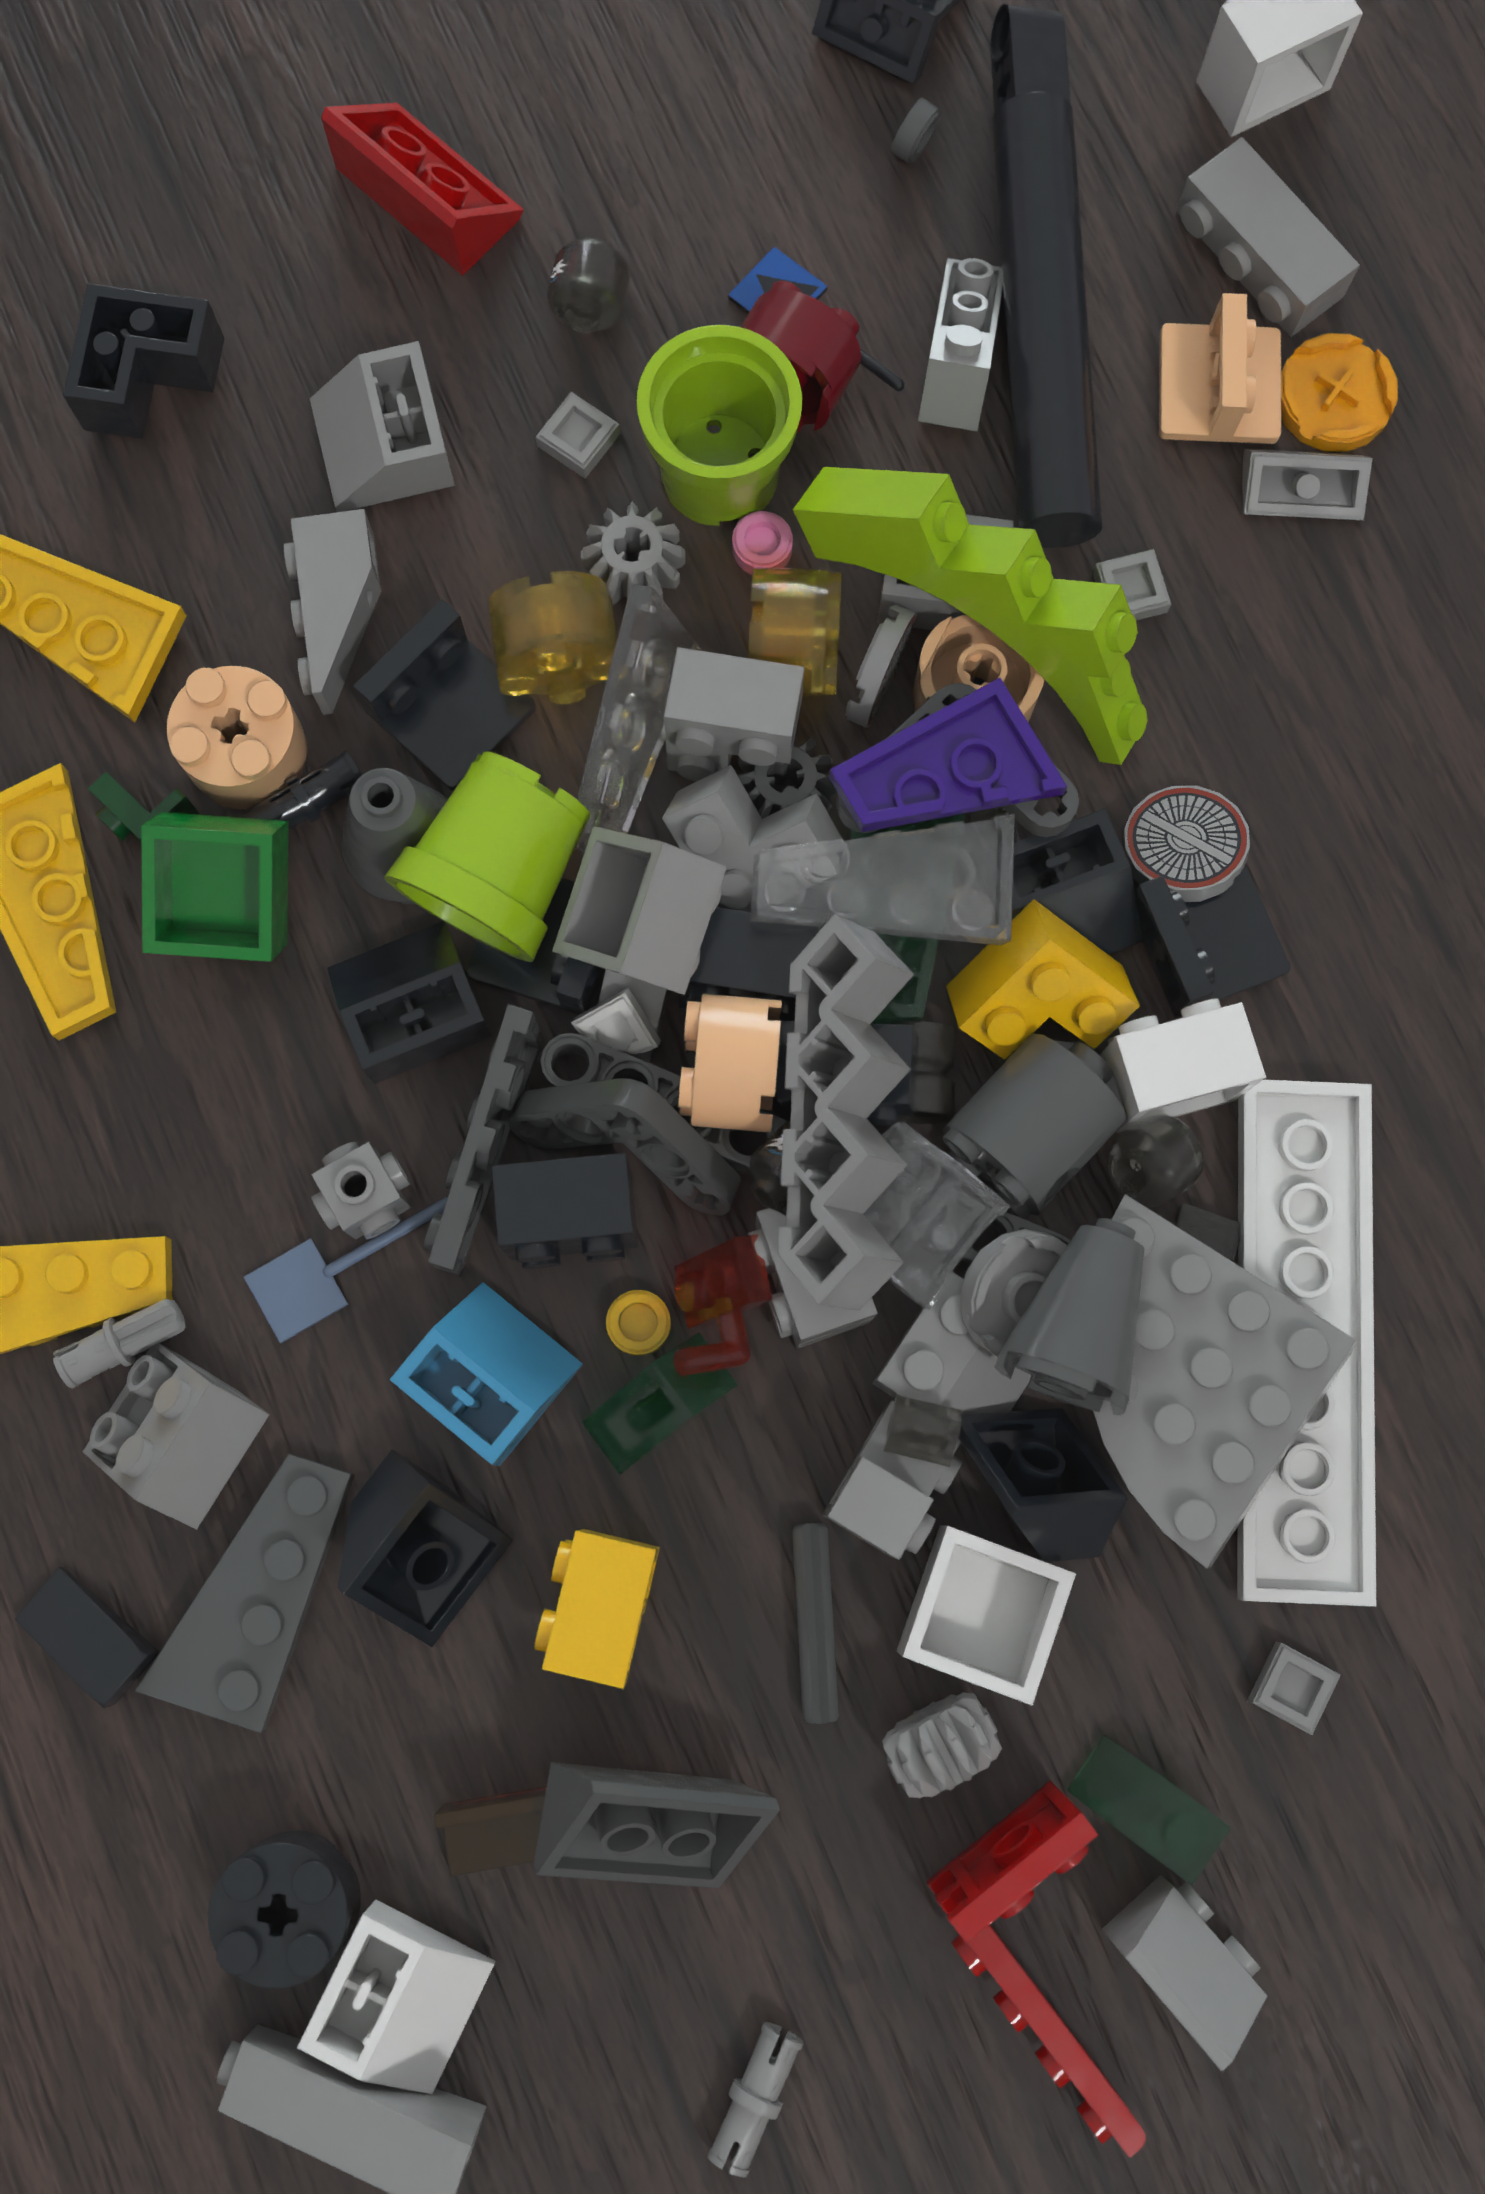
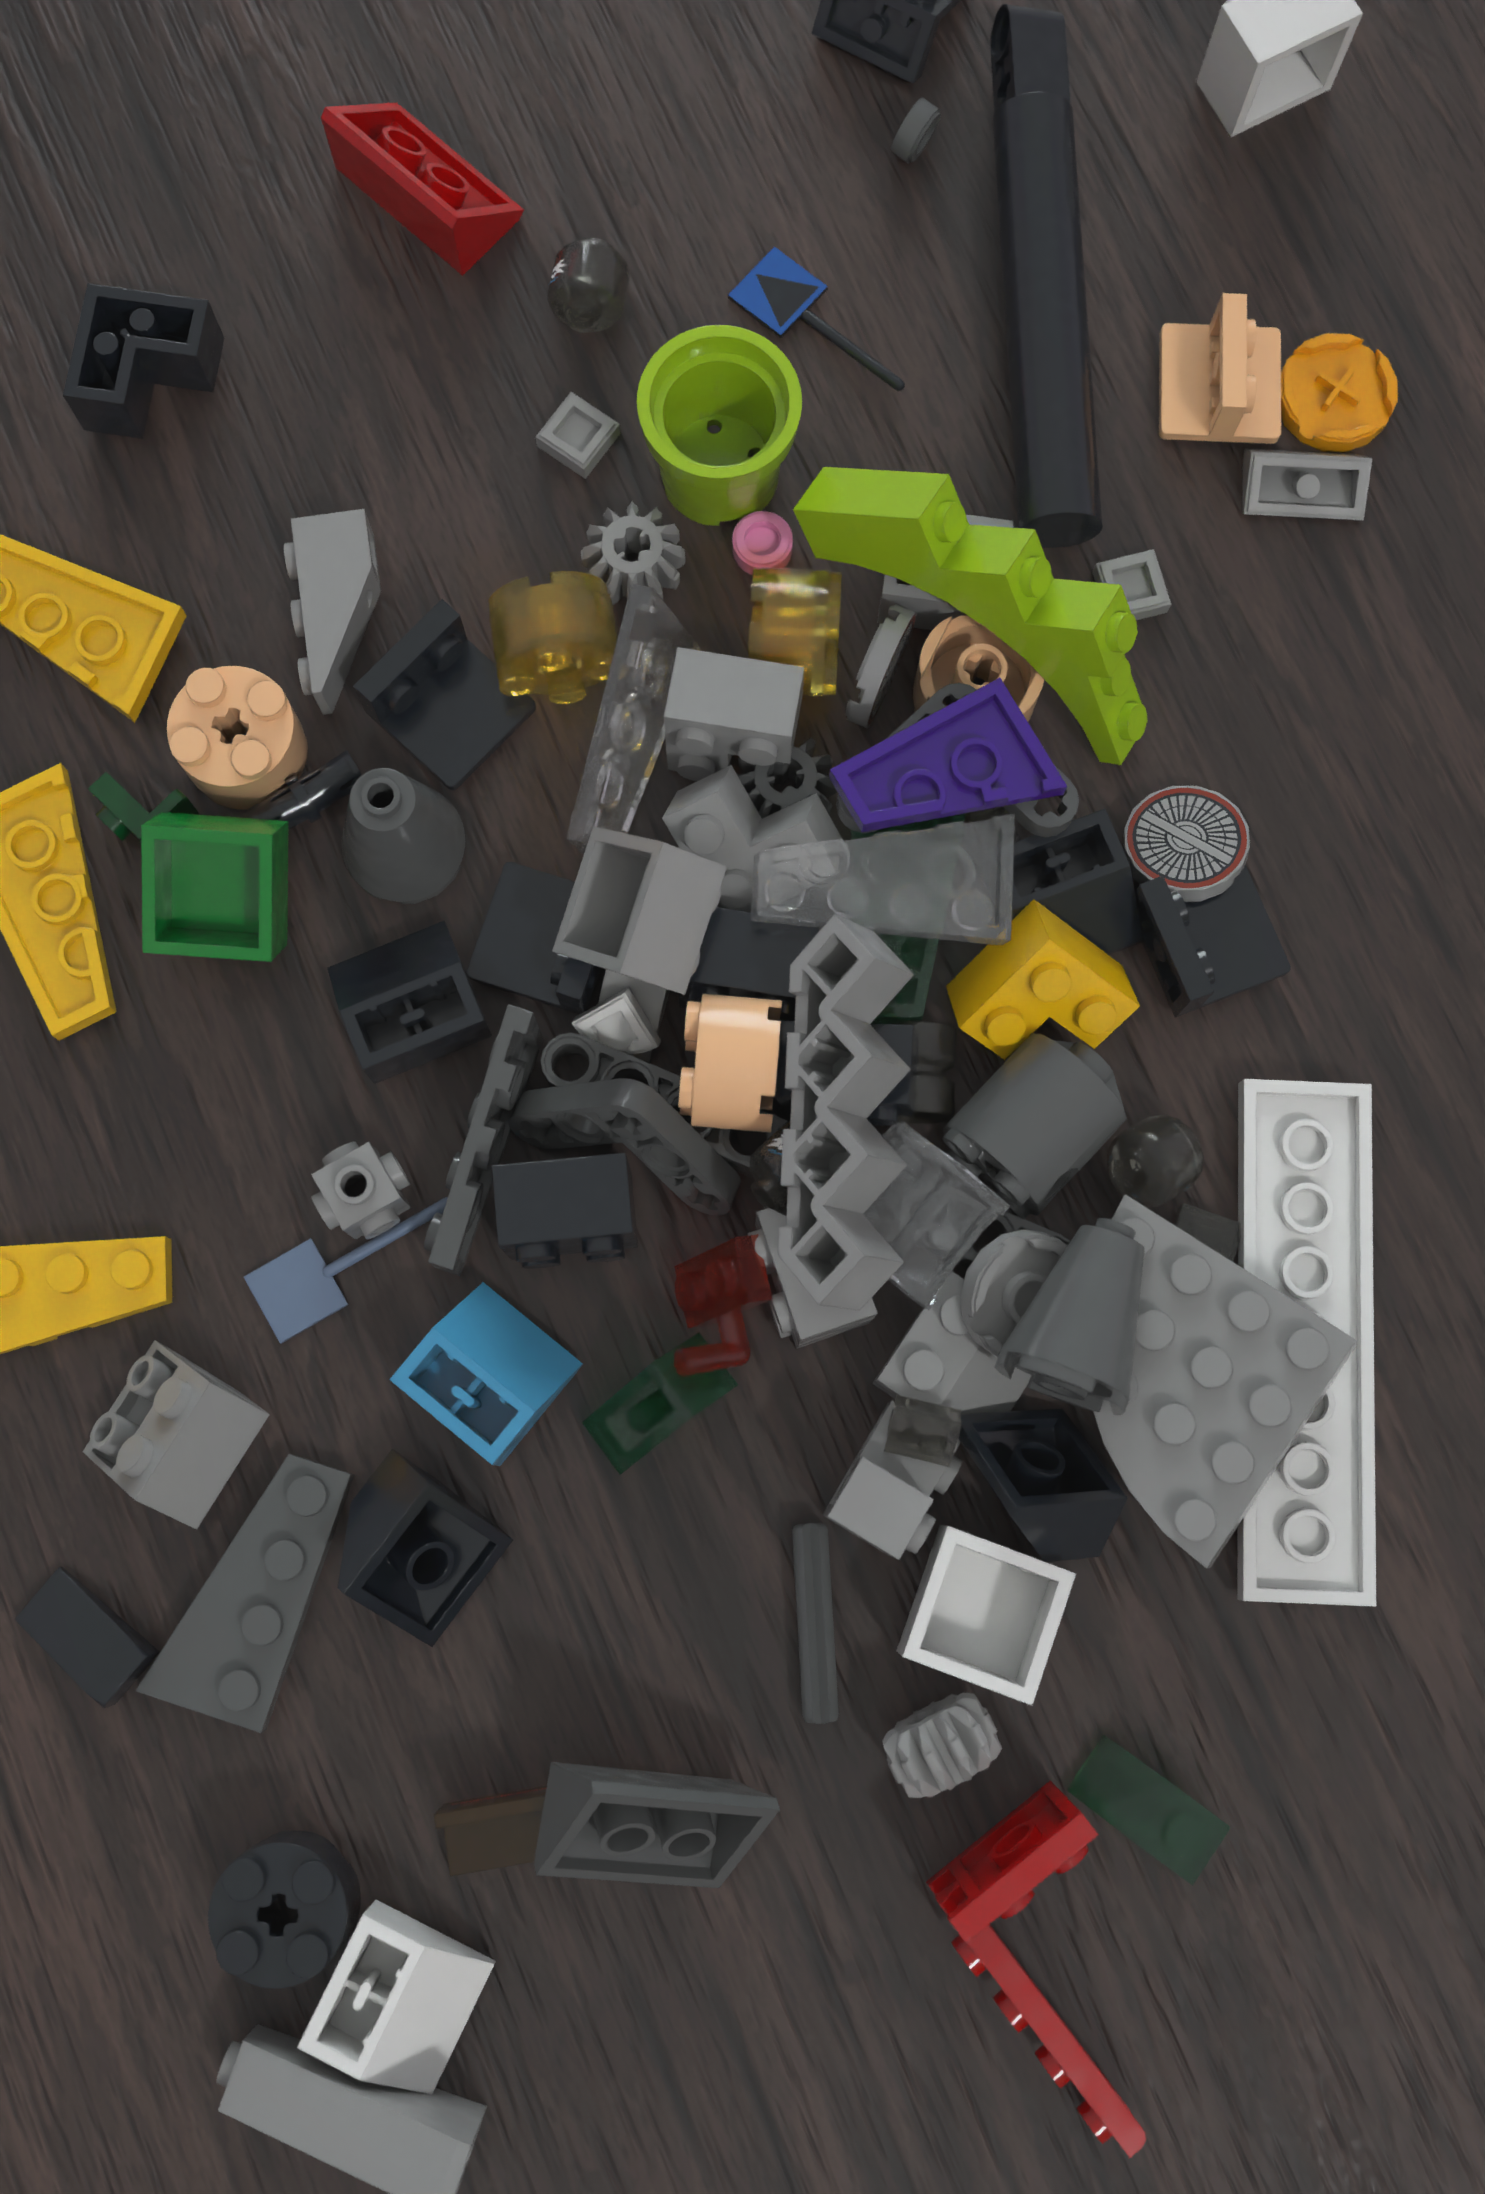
(118, 1342): light grey axle -> none
(381, 429): light grey slope -> none
(494, 855): lime piece -> none
(598, 1606): yellow brick -> none
(638, 1322): yellow tile -> none
(755, 2099): light grey pin -> none
(816, 342): dark red brick -> none
(962, 344): light grey slope -> none
(1184, 1062): white piece -> none
(1189, 1968): light grey slope -> none
(1266, 237): light grey brick -> none
(1294, 1687): light grey tile -> none

